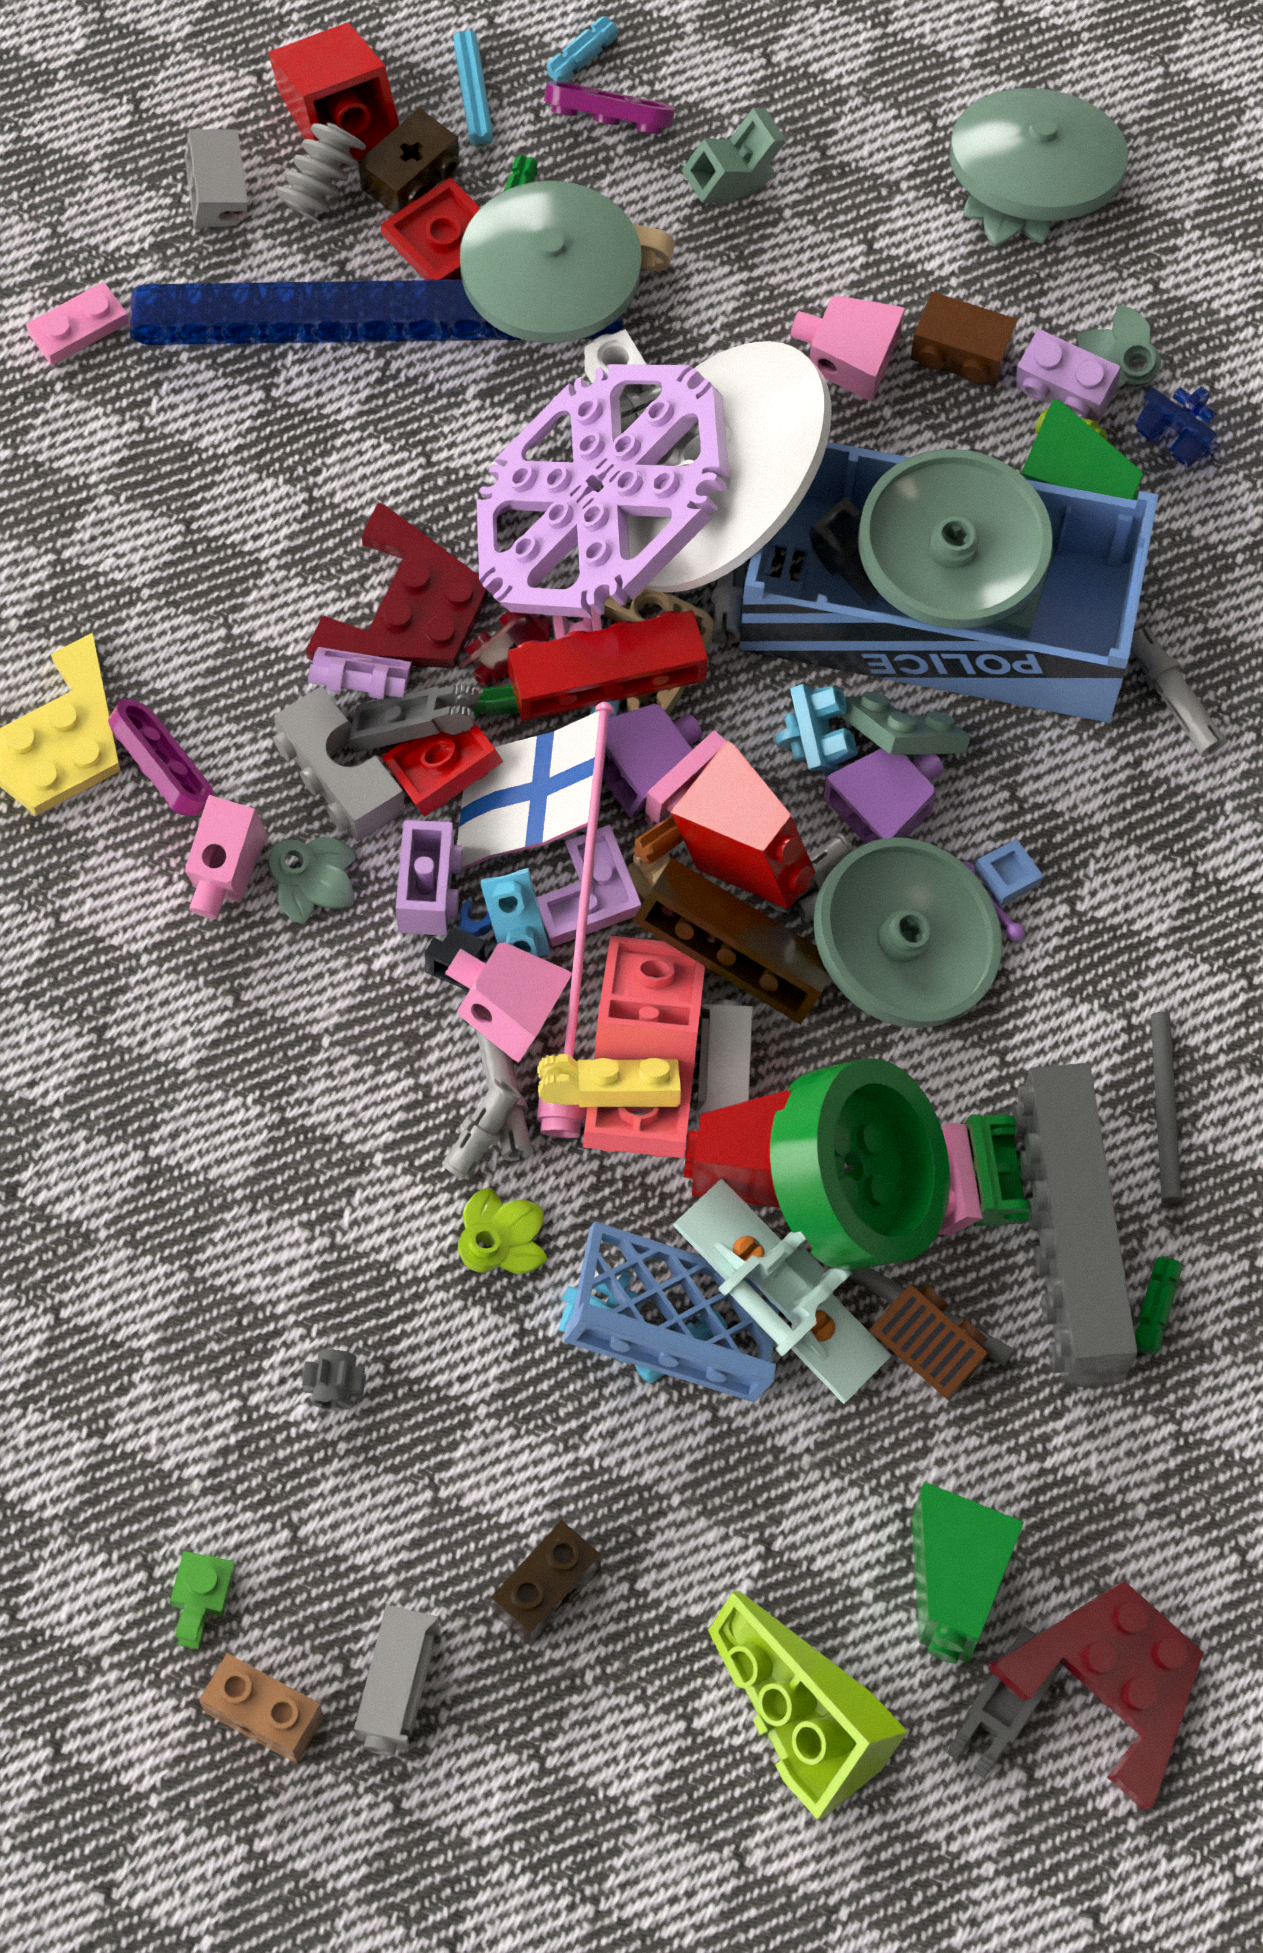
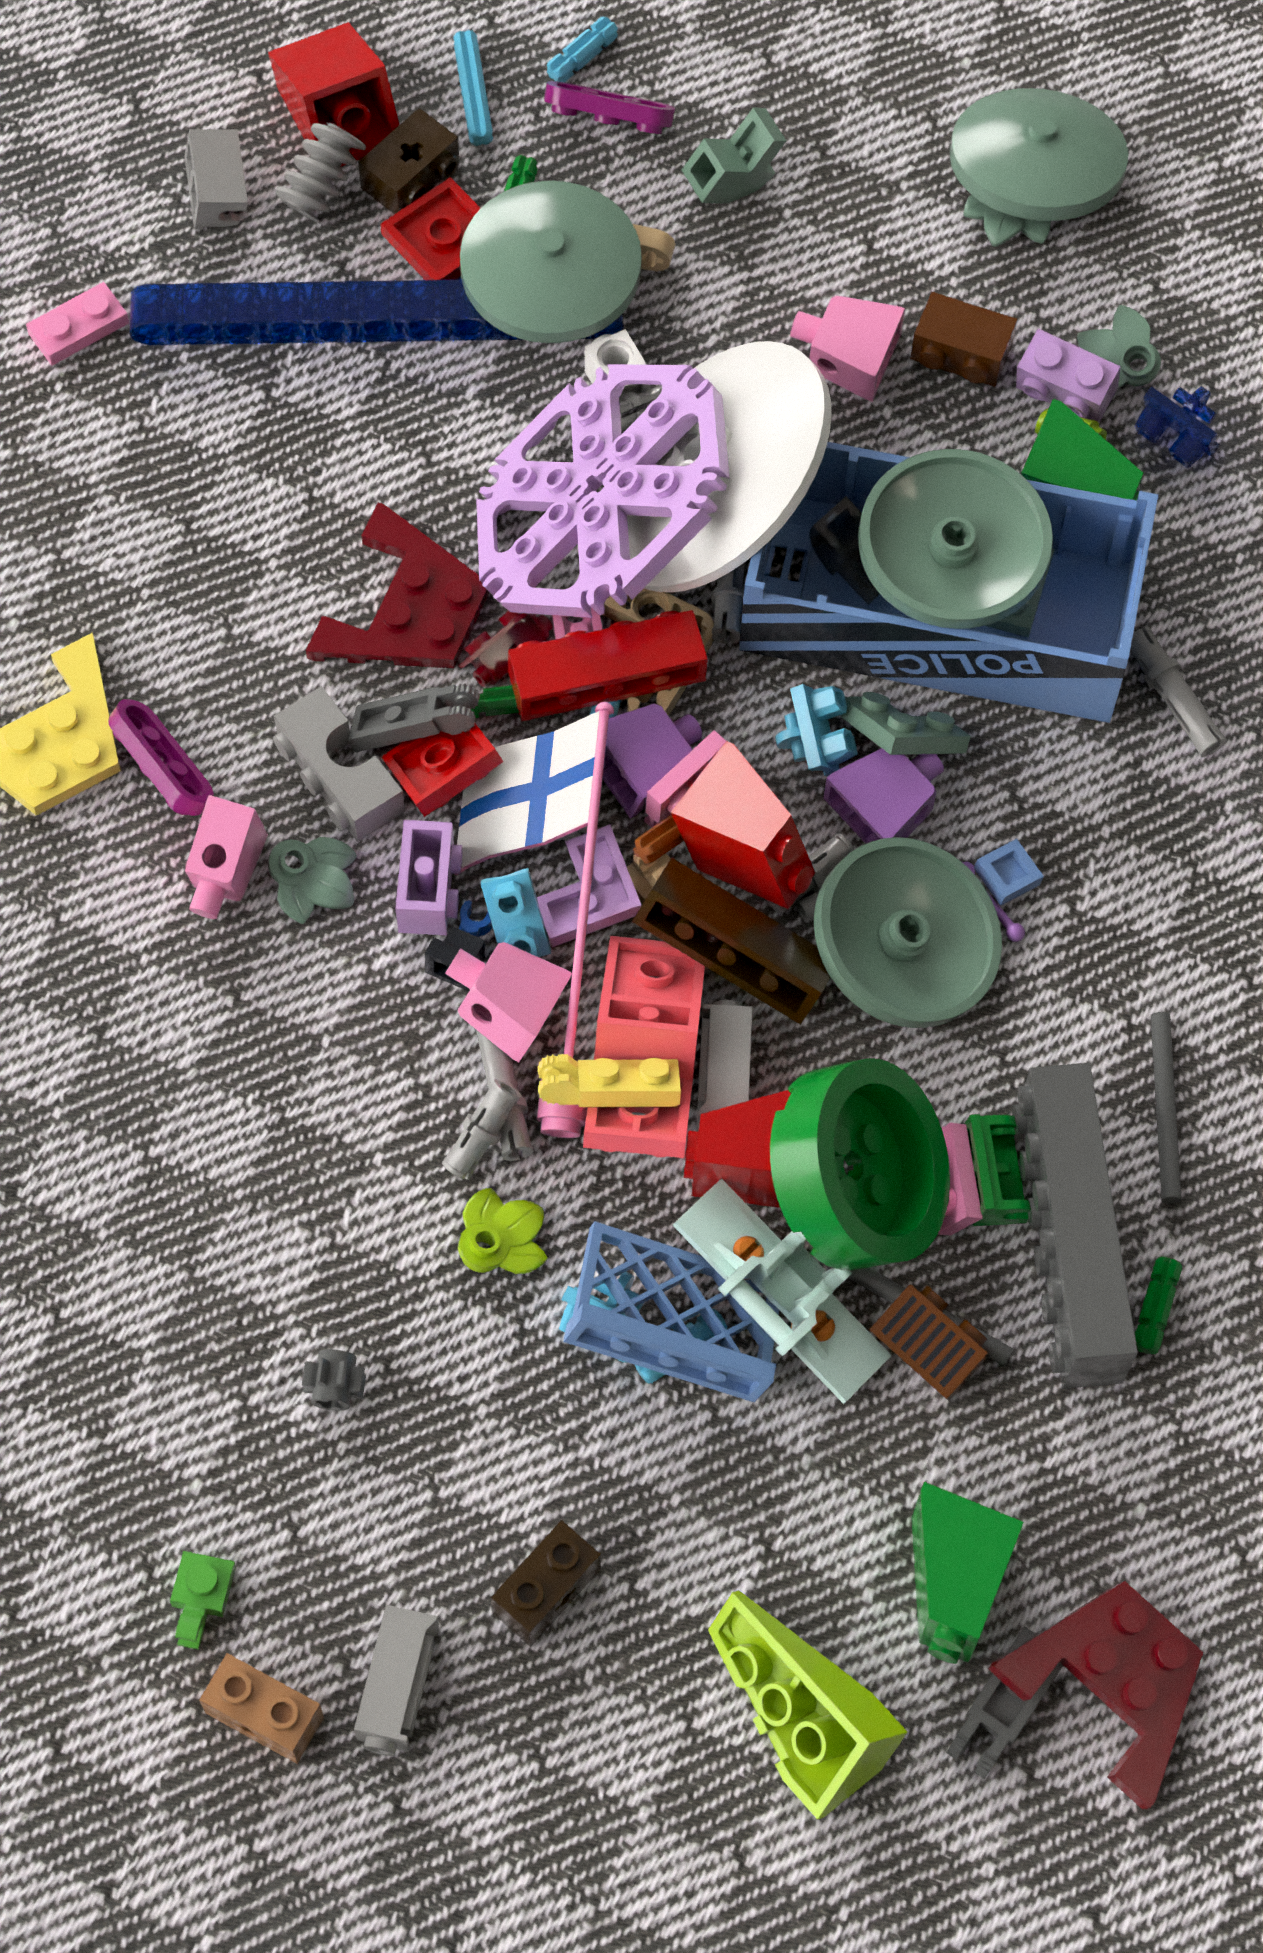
(359, 672): lavender plate -> none

